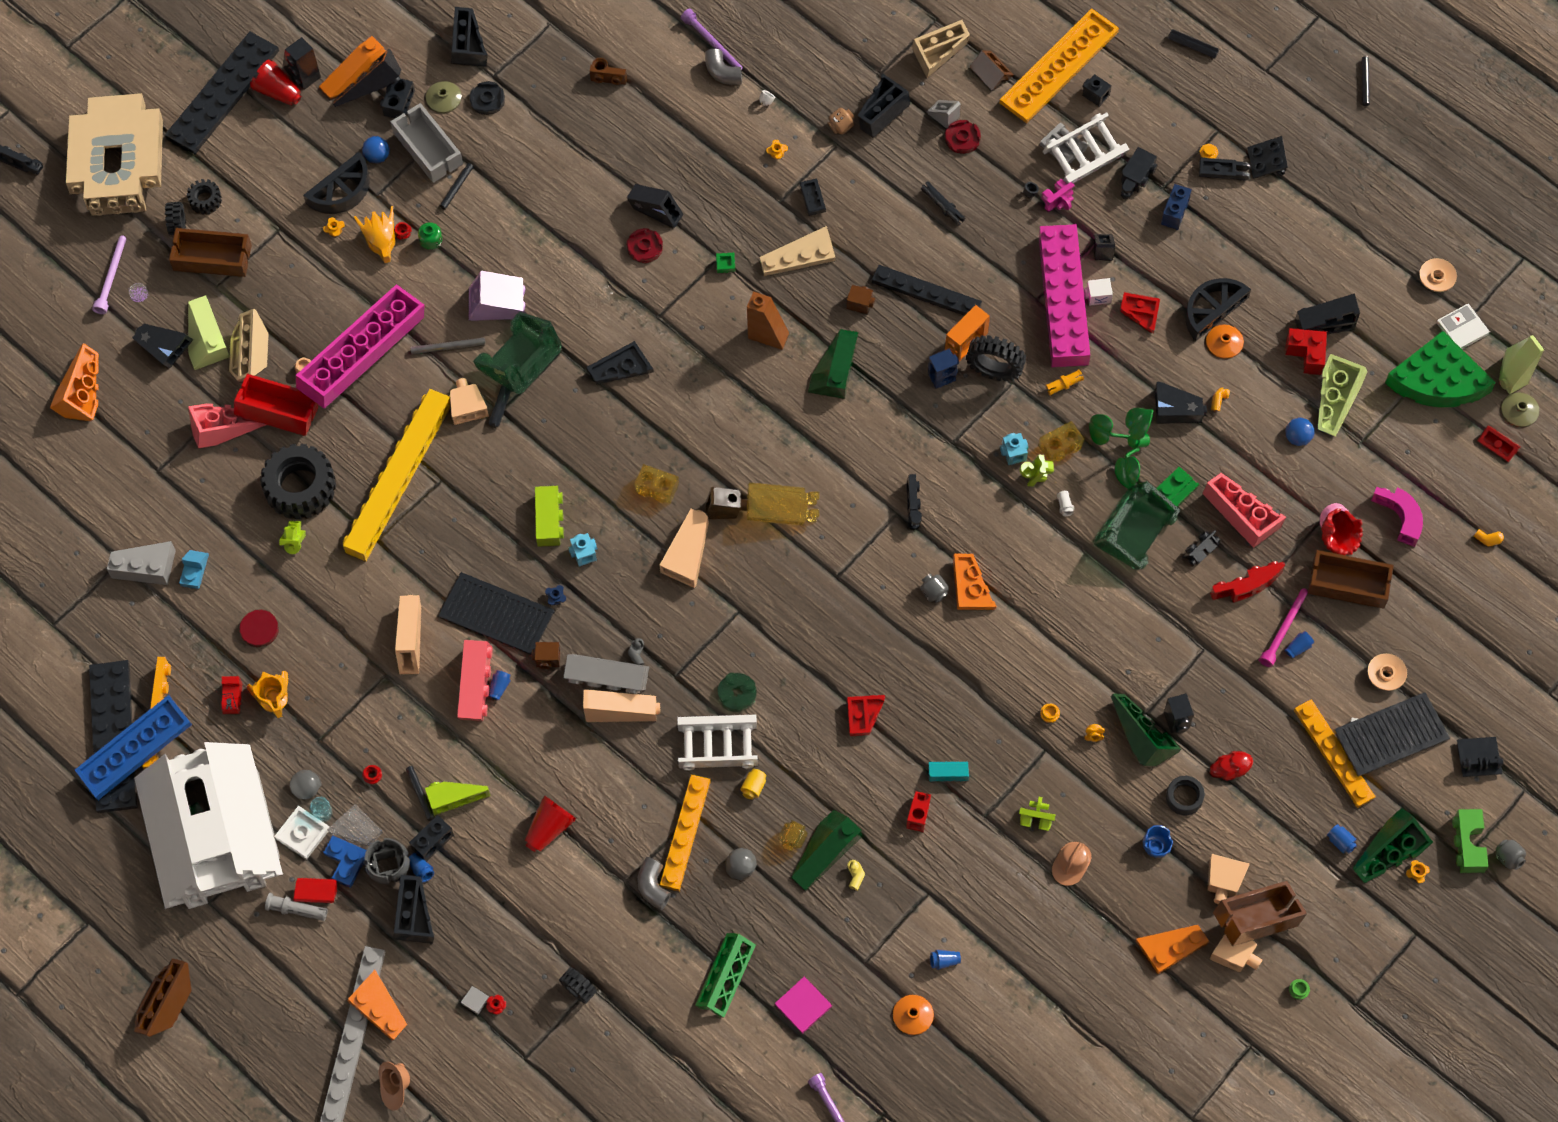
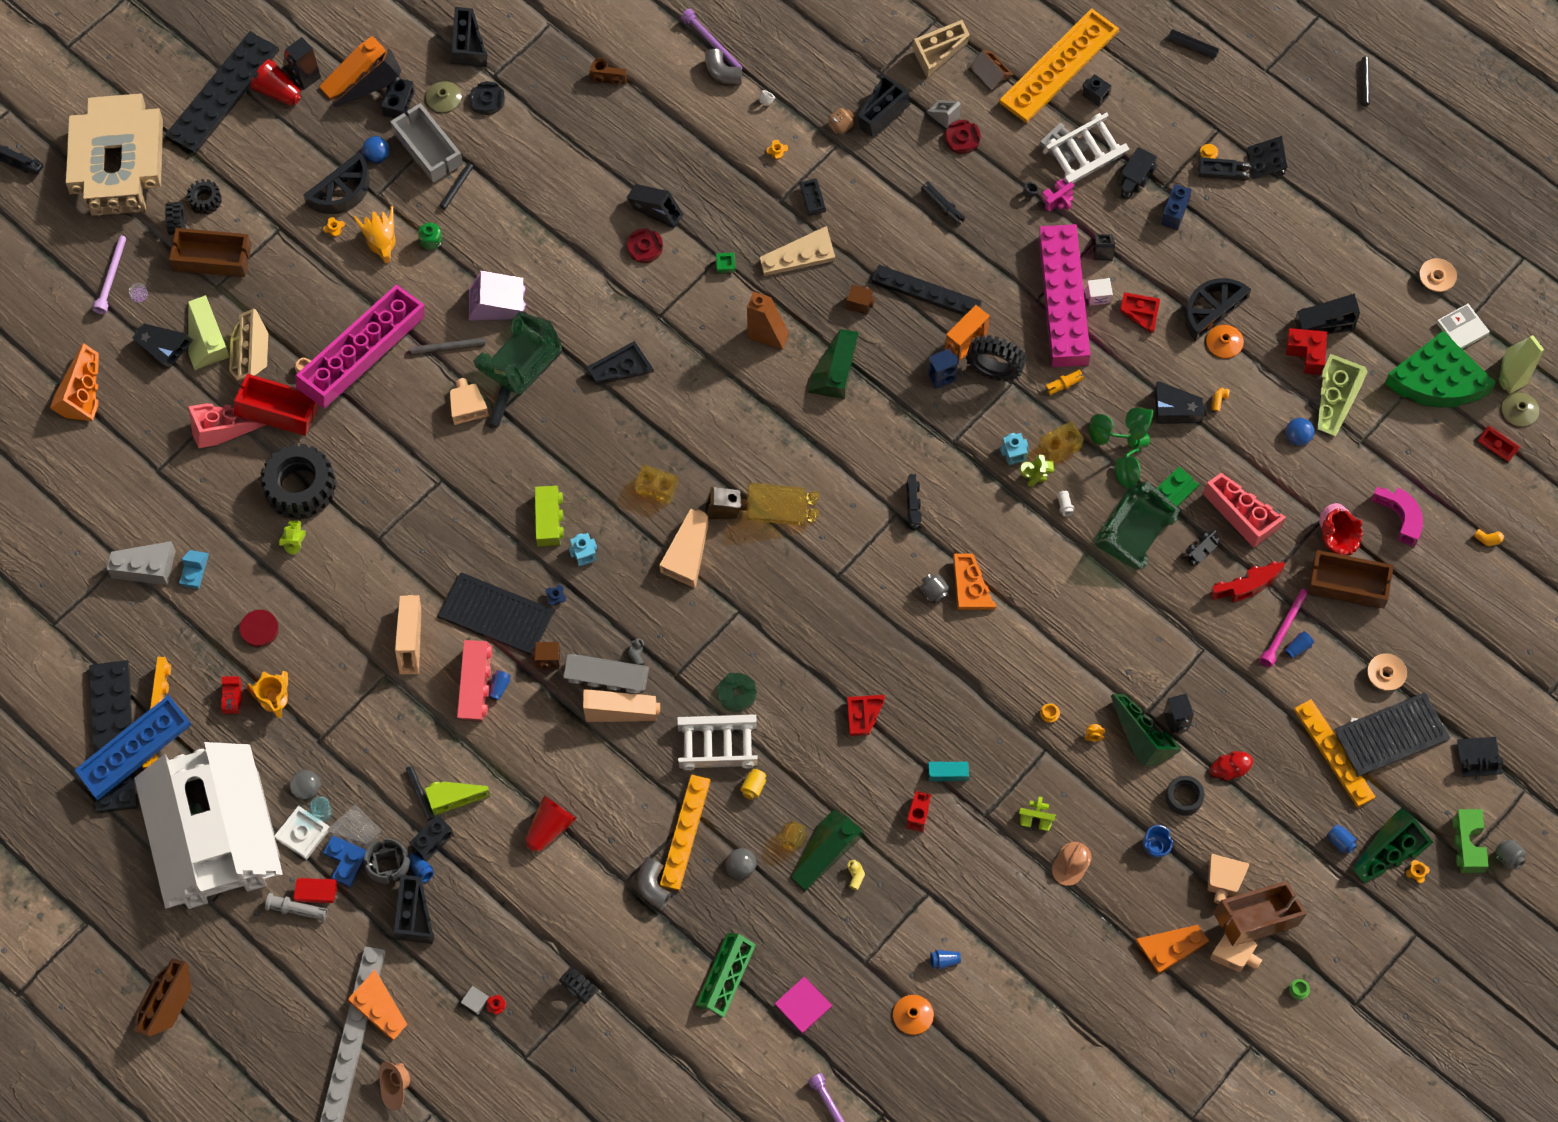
(372, 769): red plate -> none
(397, 475): yellow brick -> none
(402, 226): red plate -> none

